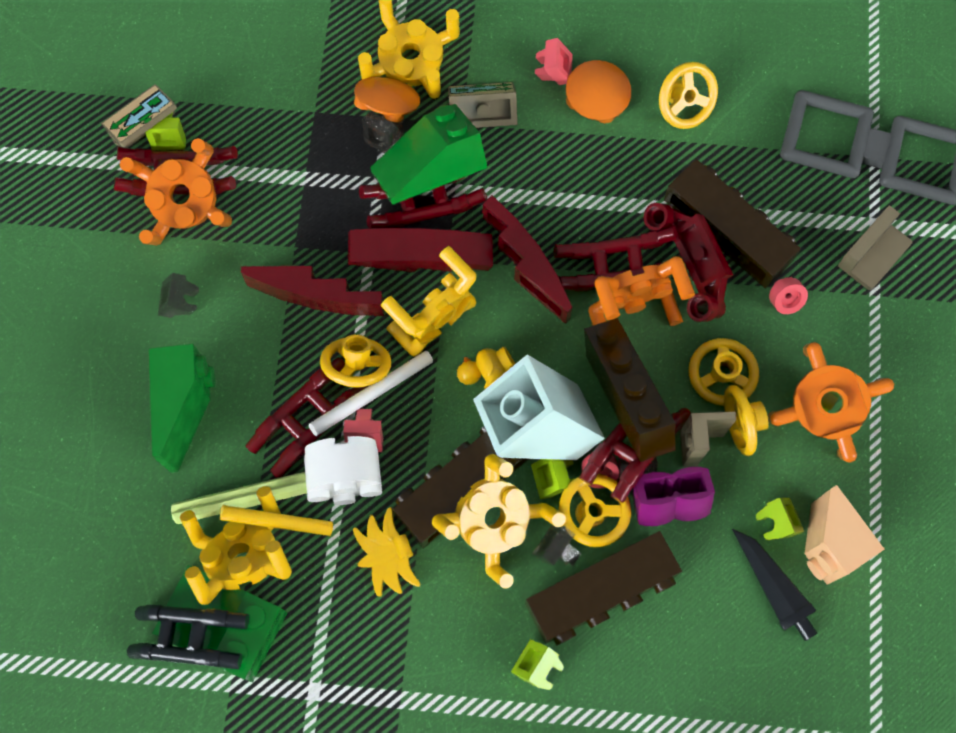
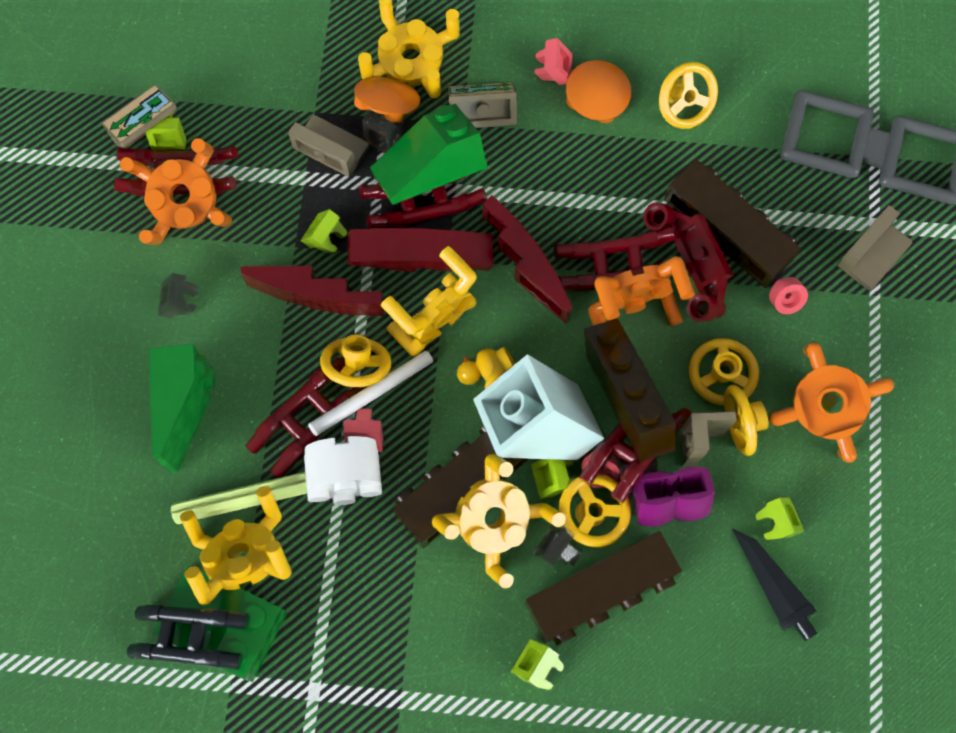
(276, 520): yellow bar -> none
(318, 232): none -> lime tile
(328, 144): none -> dark tan panel
(386, 554): yellow piece -> none
(837, 538): light nougat slope -> none

